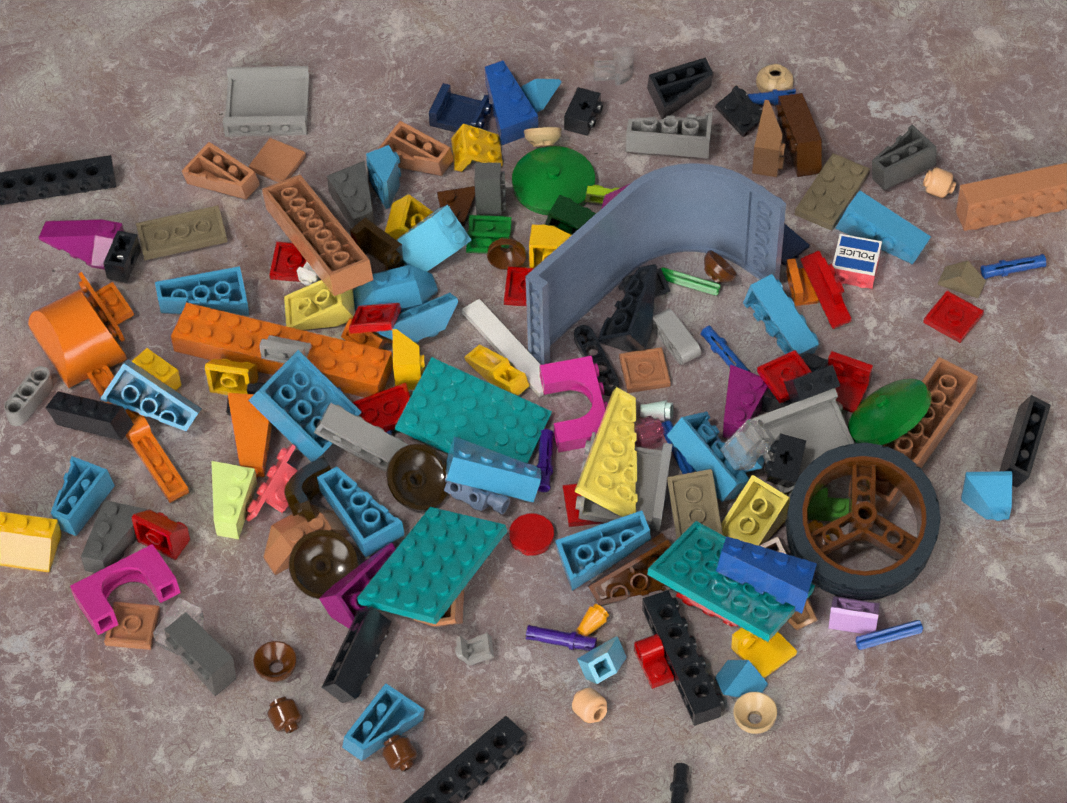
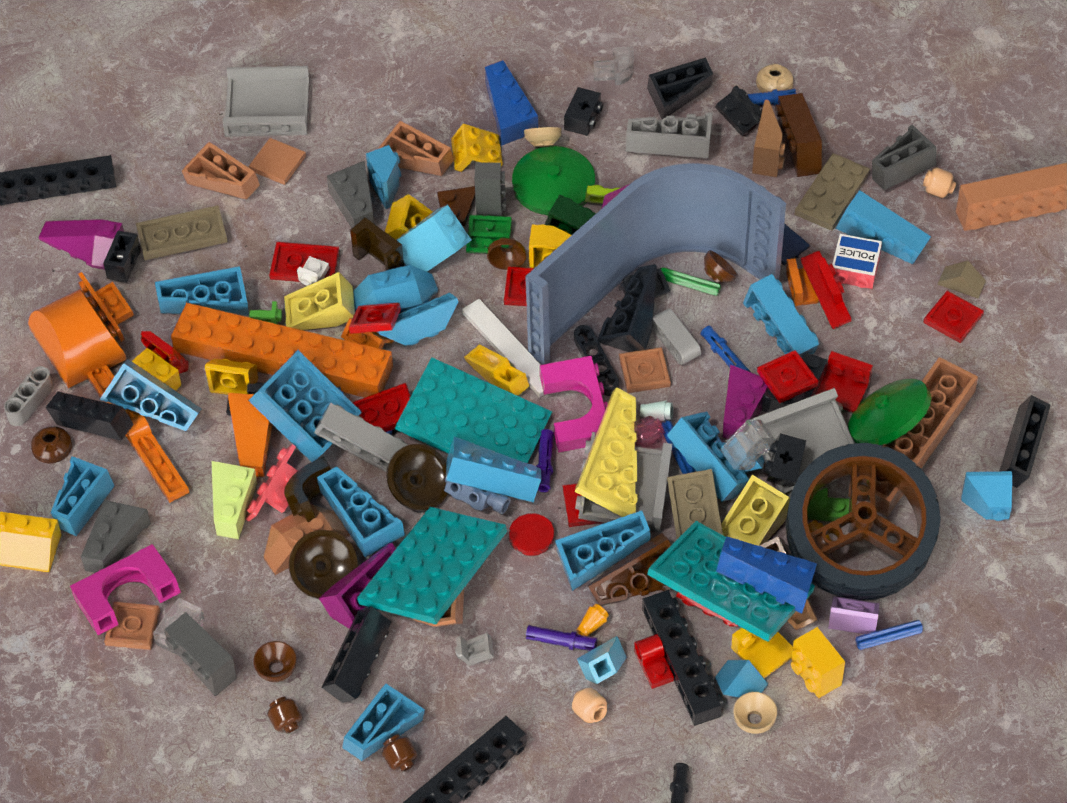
(51, 451): none -> reddish brown piece
(164, 351): none -> red slope
(165, 535): red slope -> none
(272, 316): none -> bright green bracket
(281, 349): light grey panel -> none
(317, 235): nougat brick -> none
(407, 361): yellow slope -> none
(453, 110): dark blue panel -> none
(540, 92): dark azure slope -> none
(812, 383): black brick -> none
(817, 662): none -> yellow brick
(1005, 267): blue pin -> none

